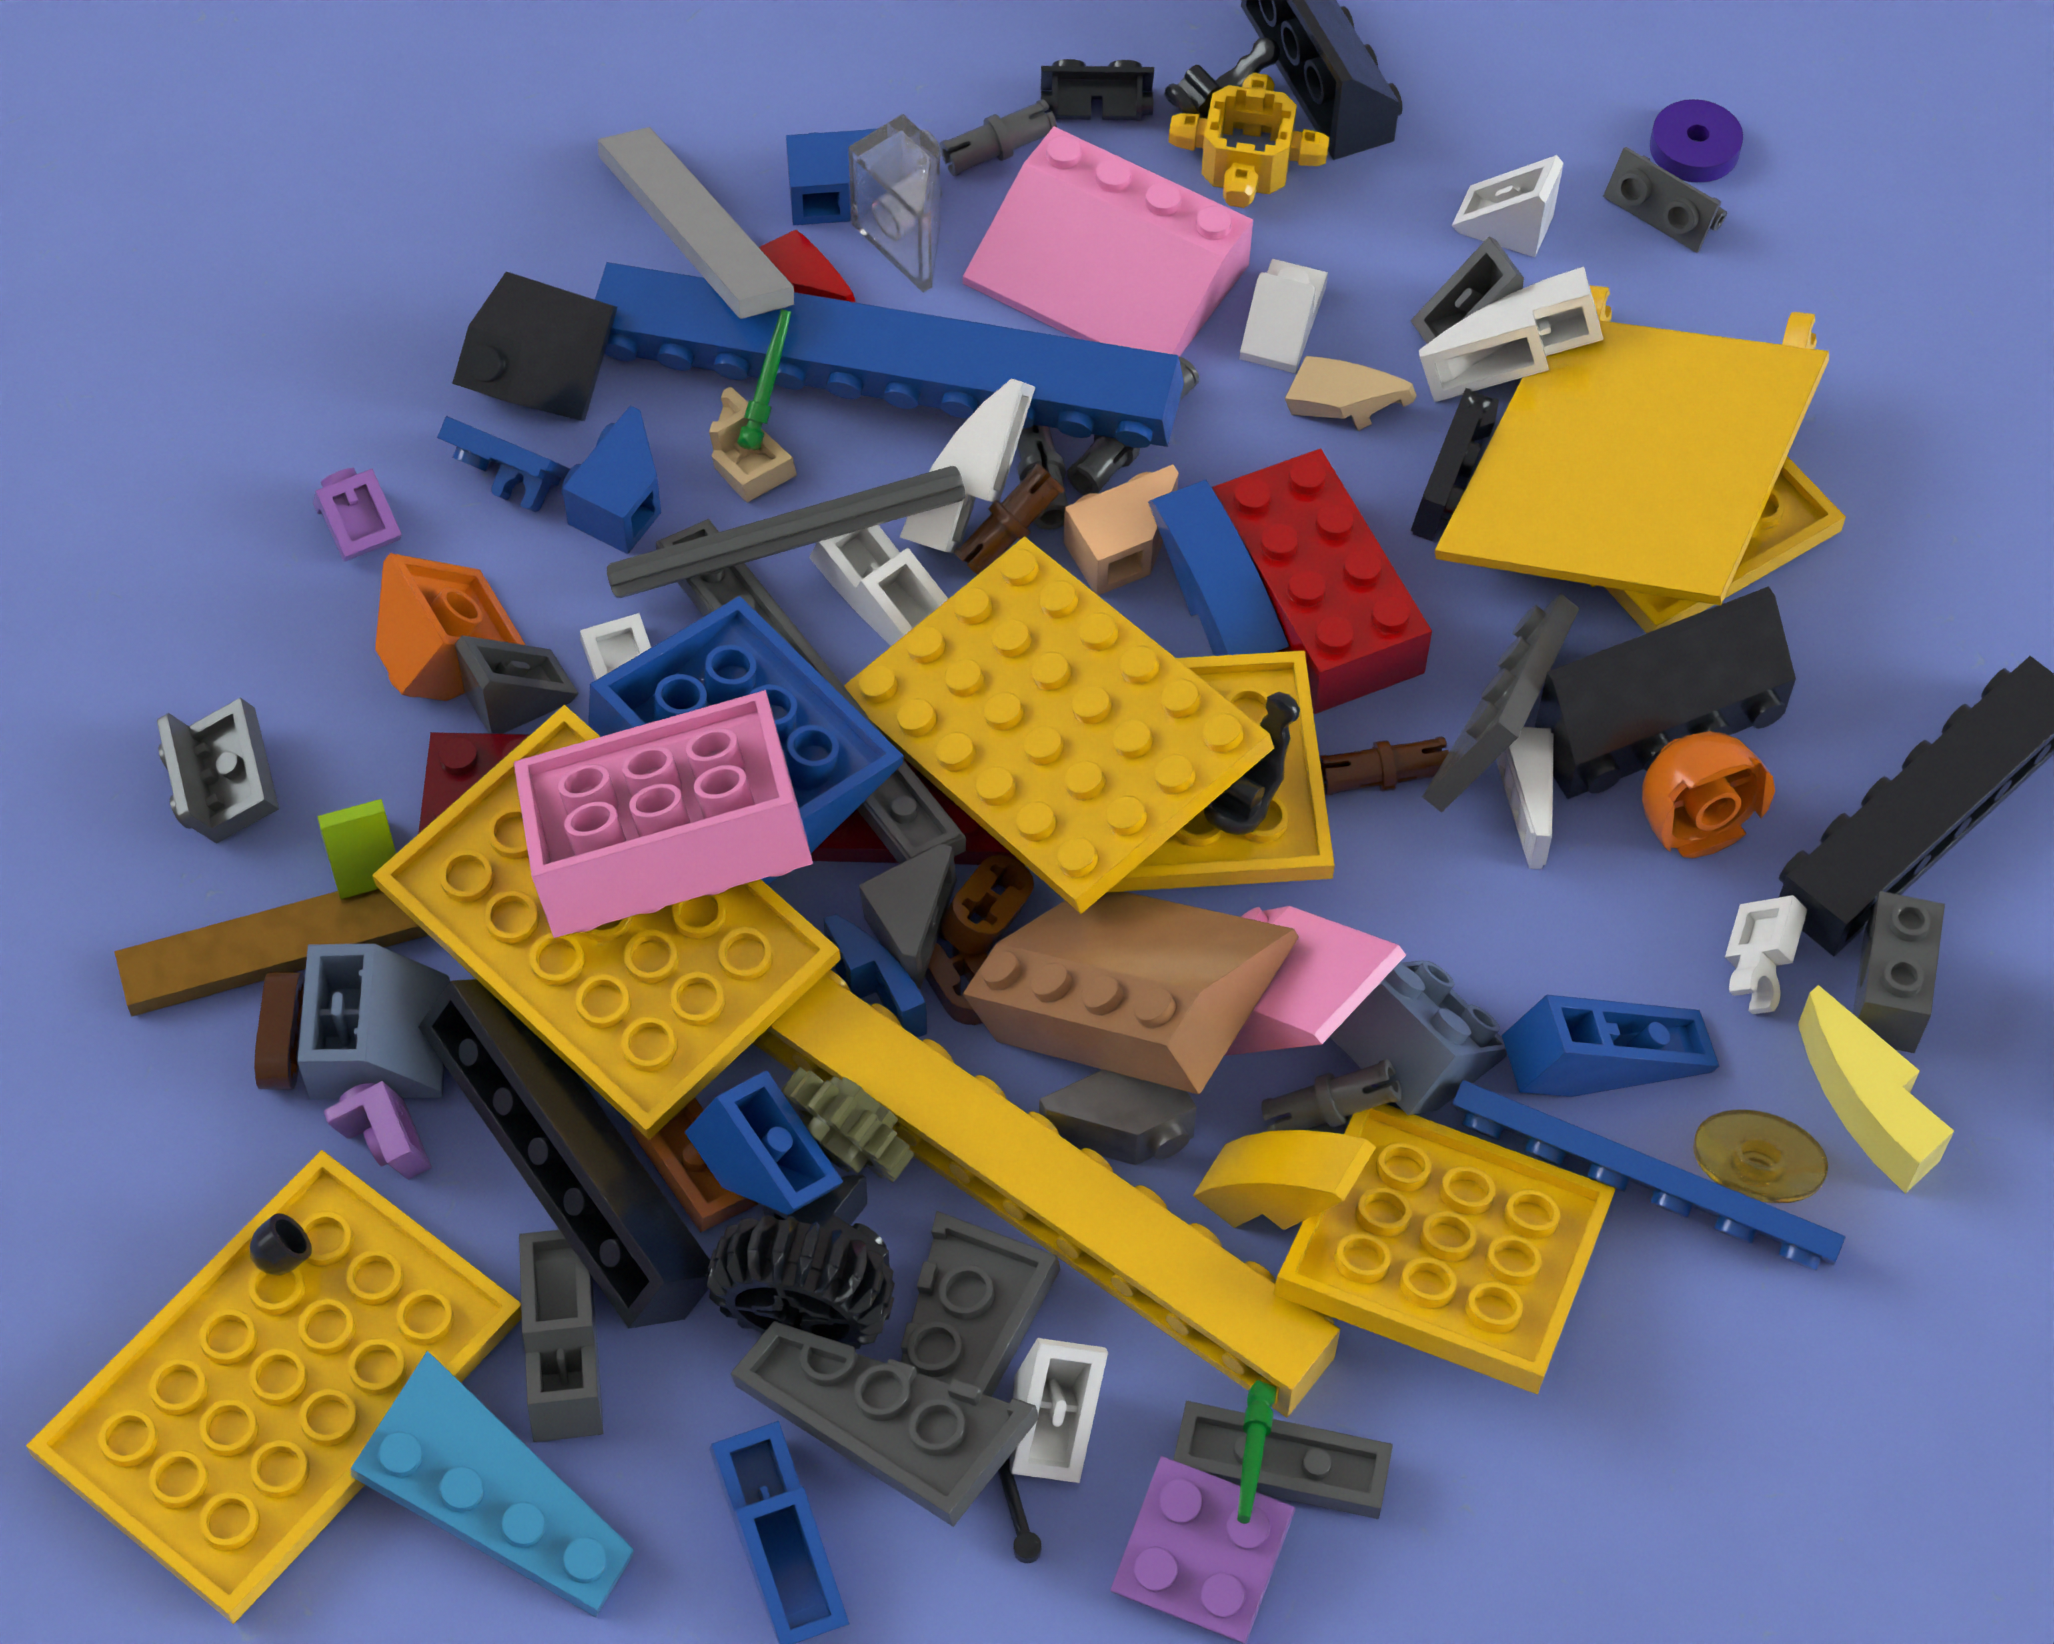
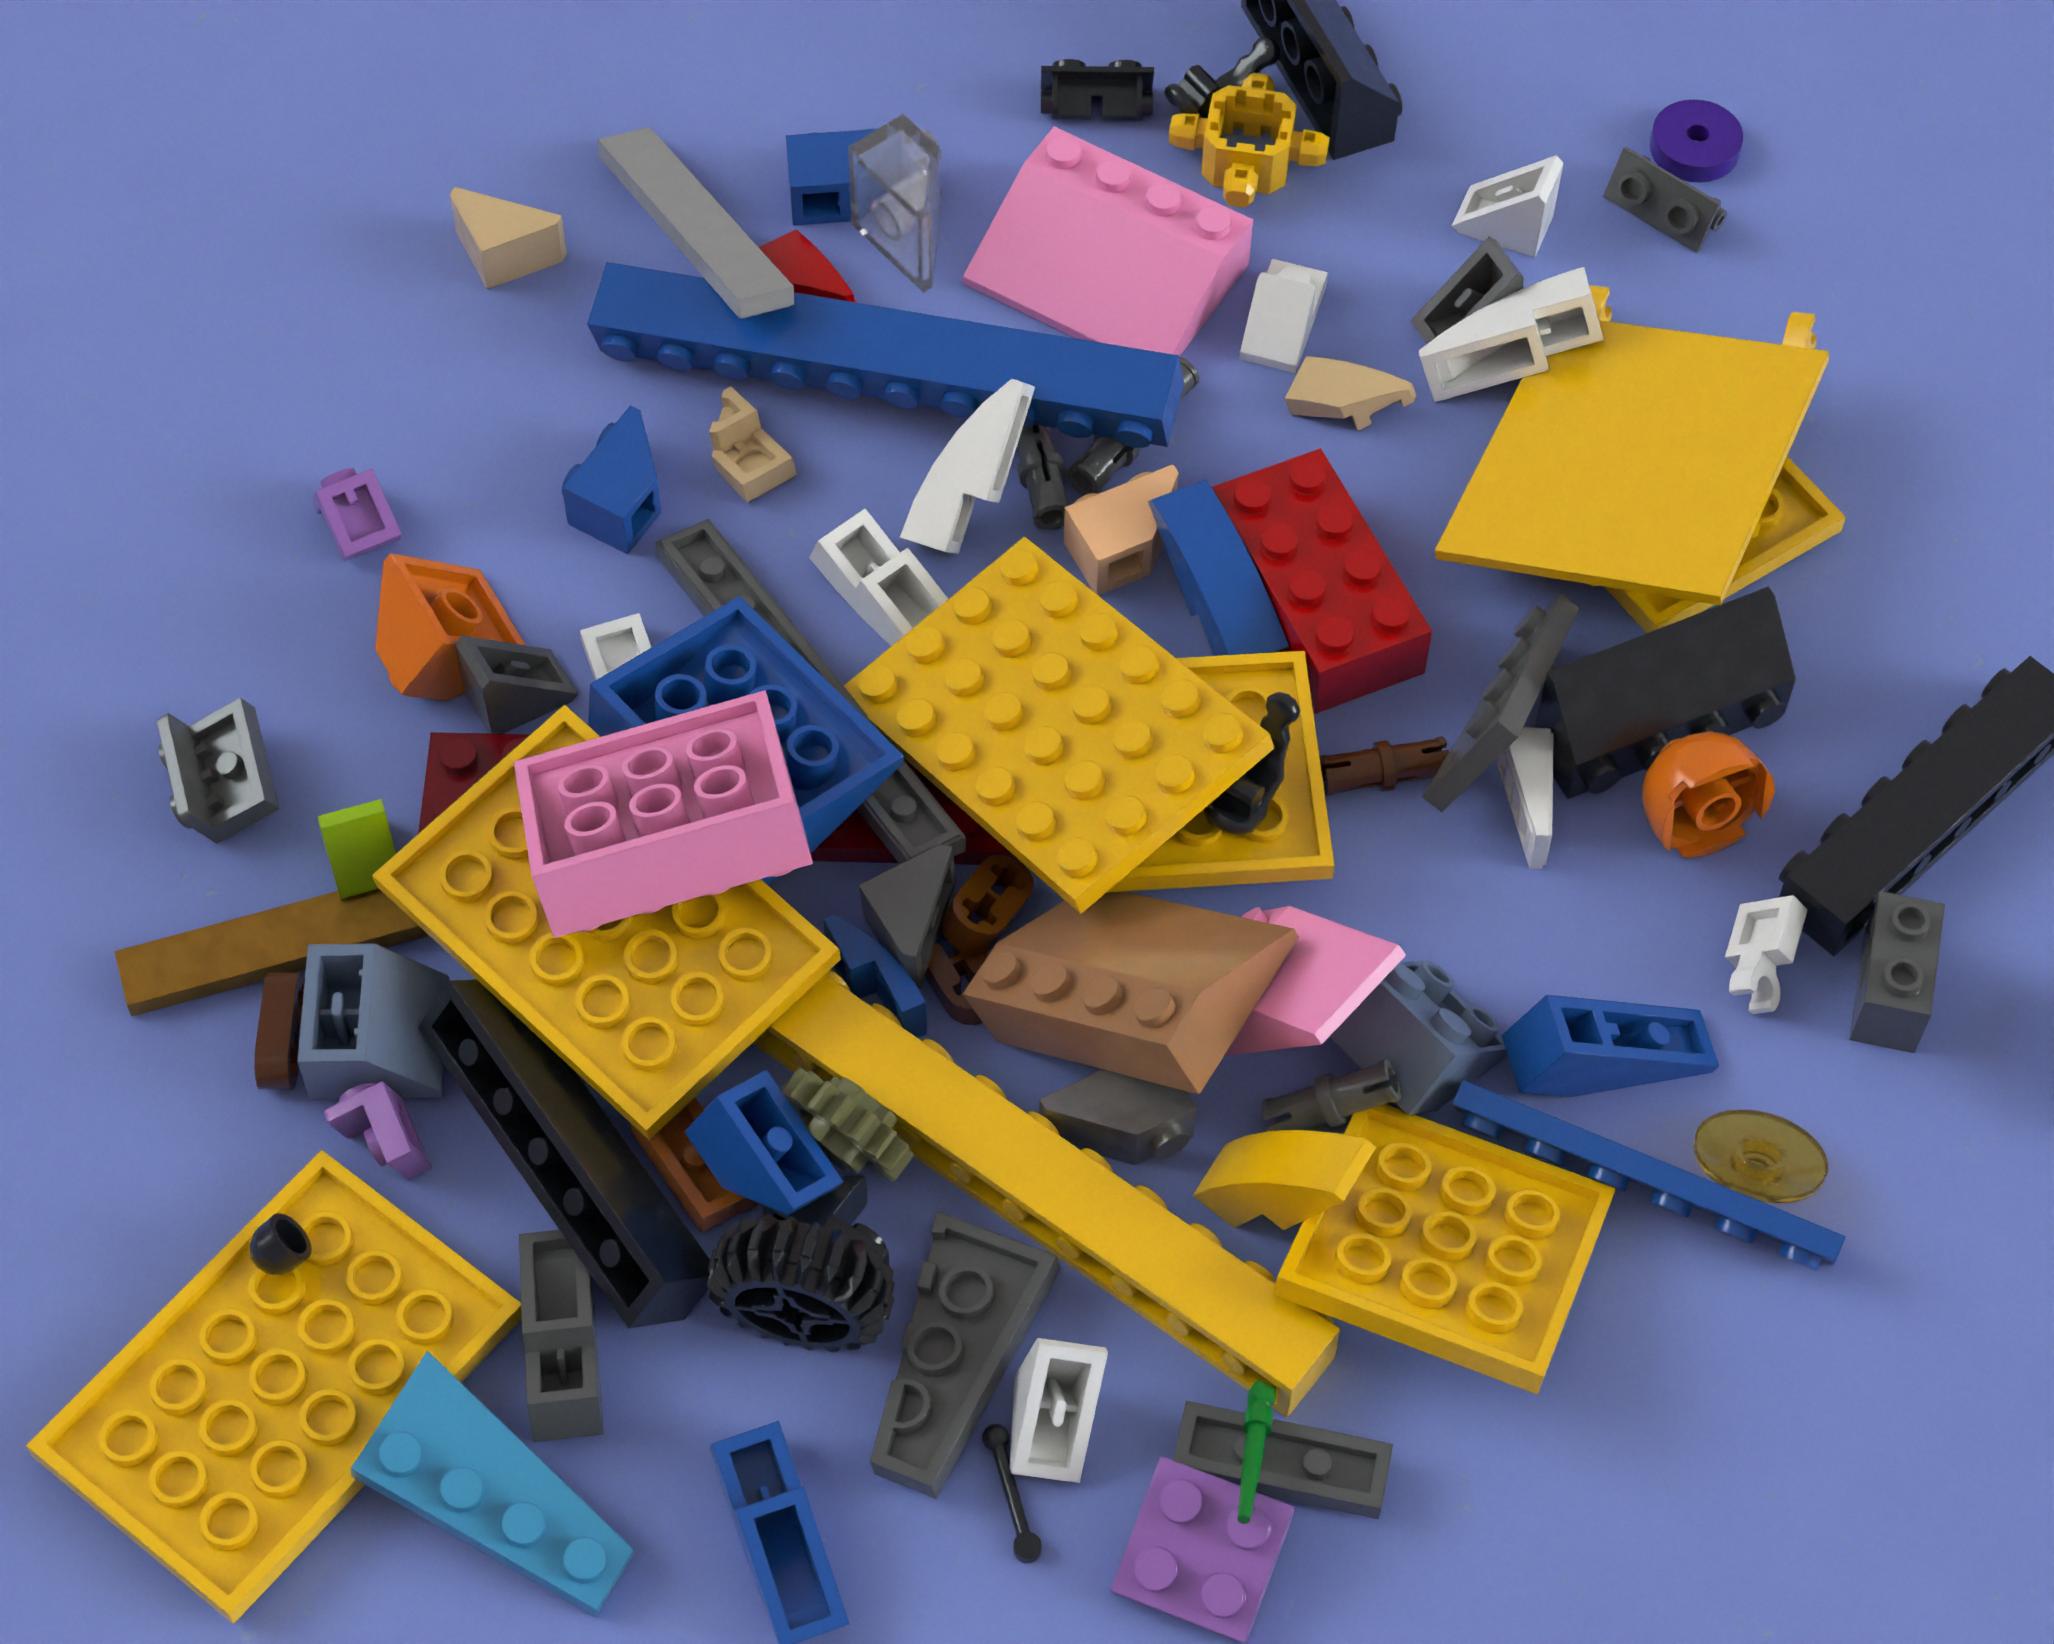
(506, 237): none -> tan slope
(515, 462): blue plate -> none
(536, 346): black slope -> none
(758, 409): green piece -> none
(786, 532): dark grey axle -> none
(903, 1427): dark grey wing -> none
(997, 137): dark grey pin -> none
(1009, 519): reddish brown pin -> none
(1458, 455): black hinge -> none
(1871, 1091): light yellow slope -> none

